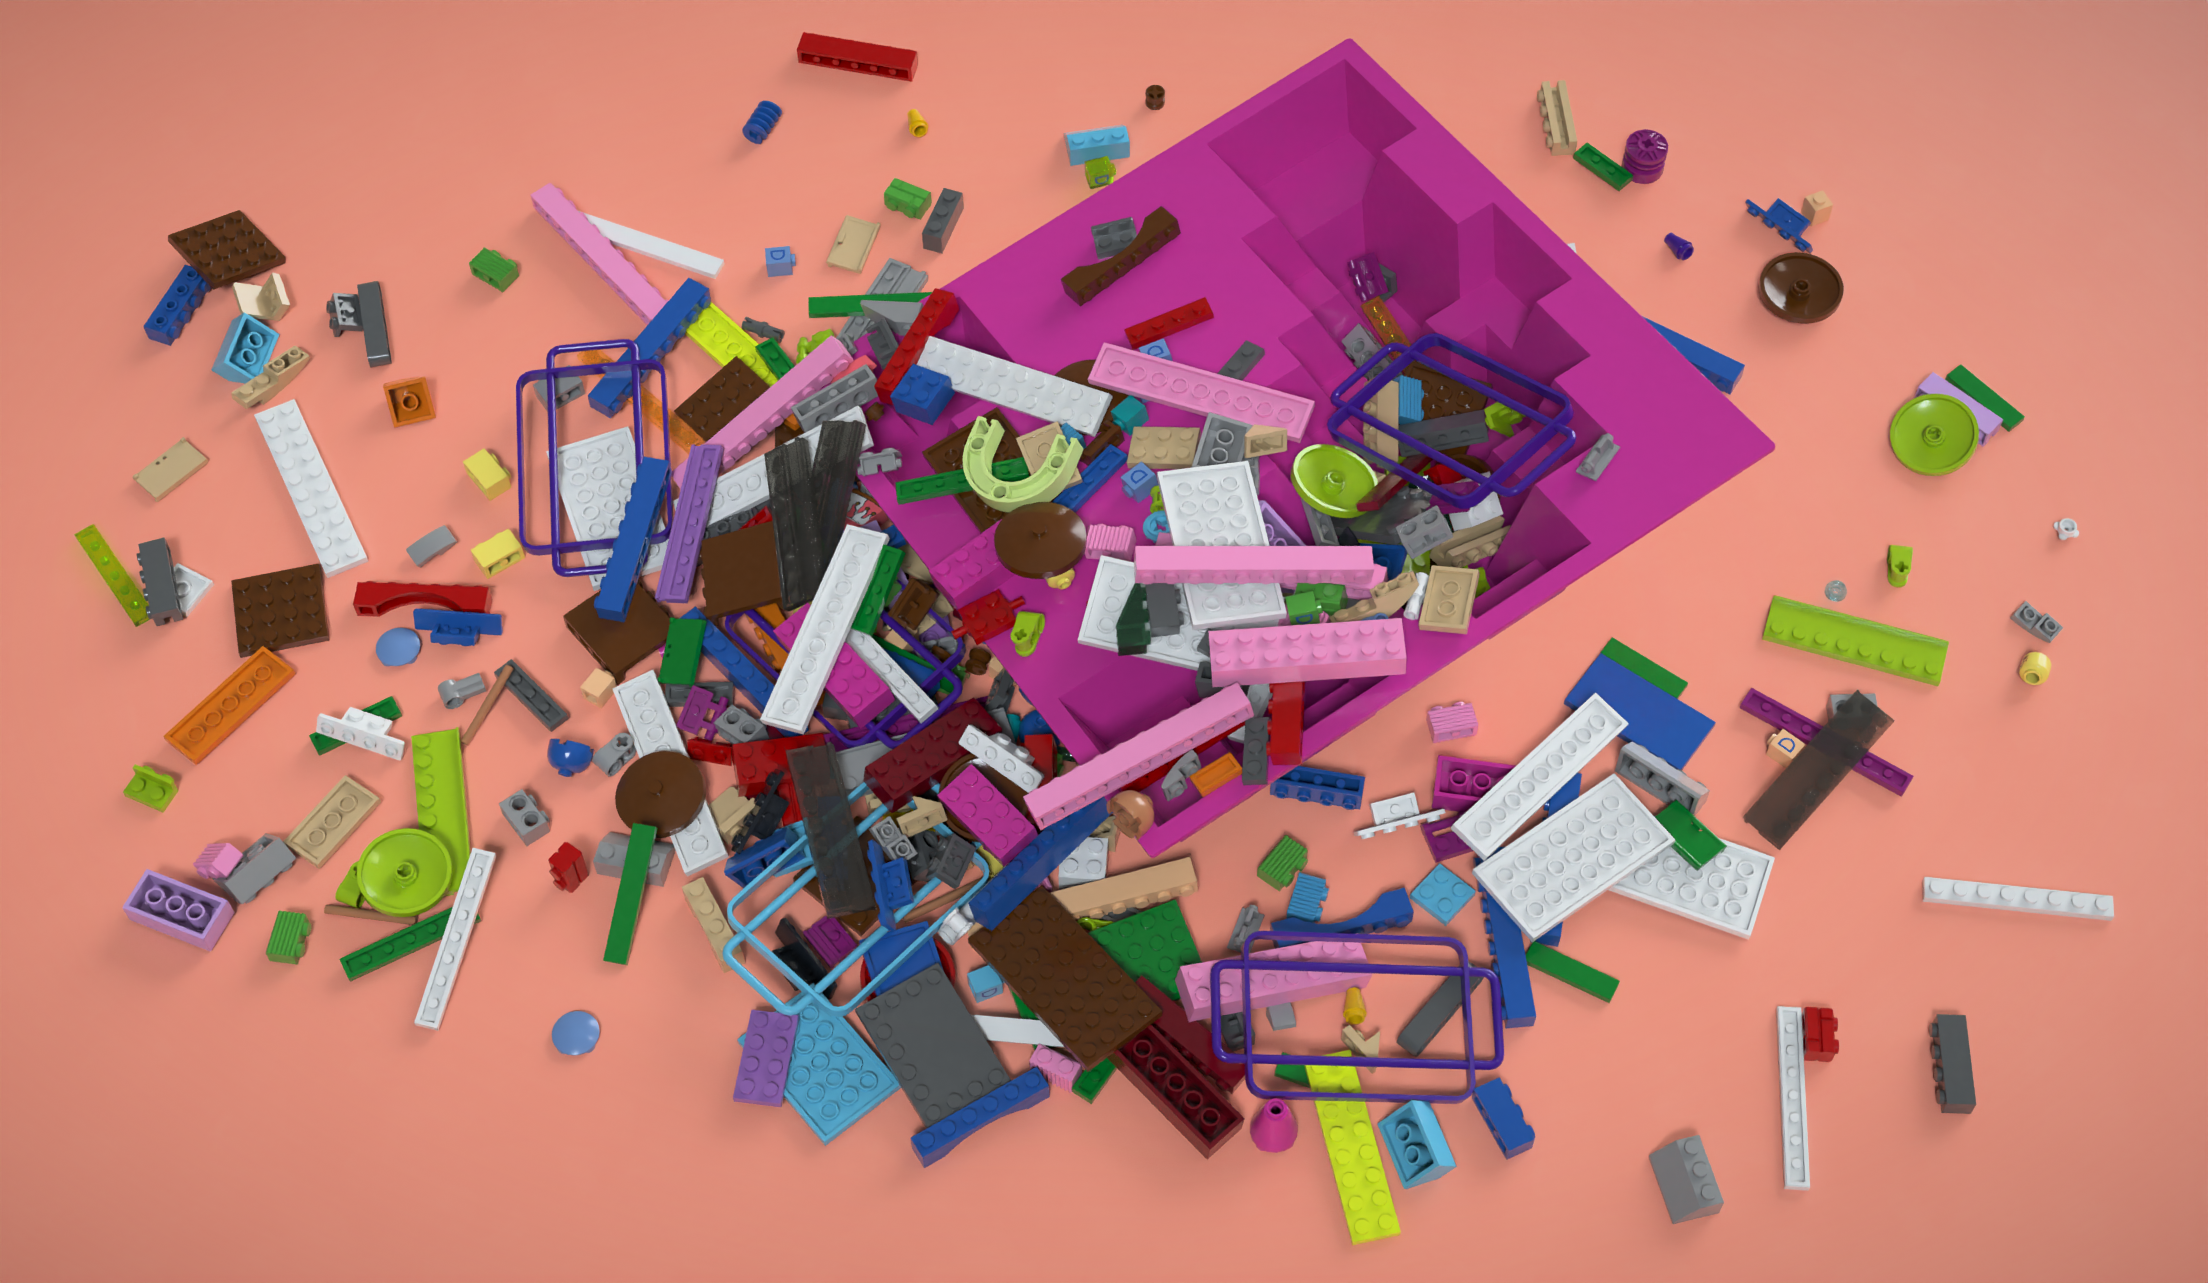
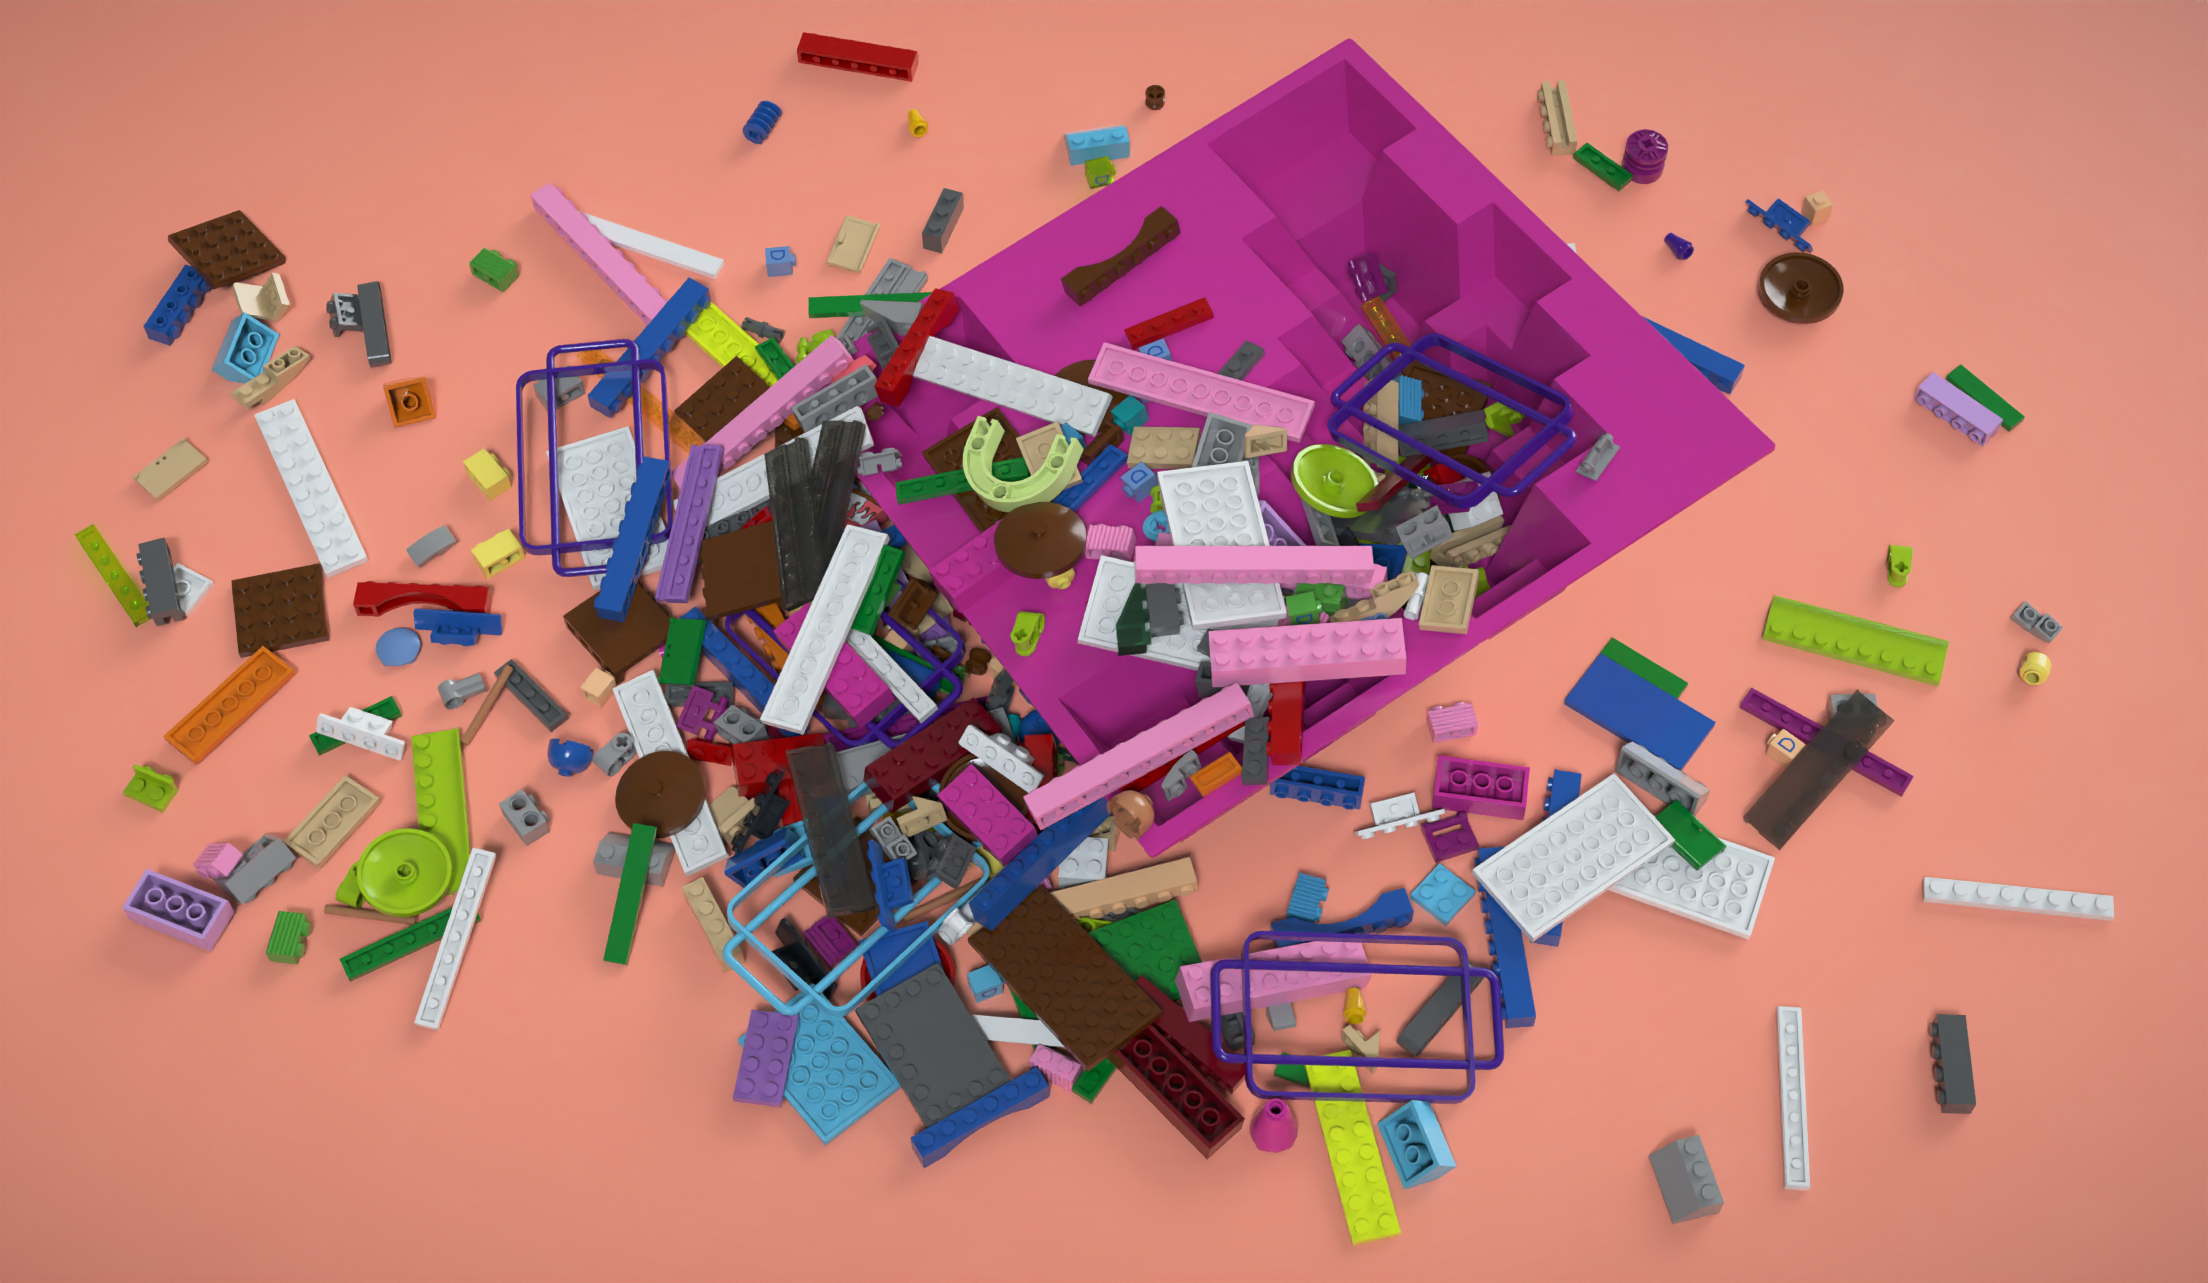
(568, 867): red brick -> none
(575, 1033): medium blue dish -> none
(907, 199): bright green brick -> none
(922, 394): blue brick -> none
(987, 617): red plate -> none
(1113, 237): dark grey bracket -> none
(1247, 923): light grey hinge -> none
(1283, 863): bright green brick -> none
(1503, 1118): blue brick -> none
(1539, 776): white plate -> none
(1571, 972): green tile -> none
(1819, 1035): red brick -> none
(1838, 586): clear light blue plate -> none
(1934, 434): lime dish -> none
(2069, 525): white plate -> none

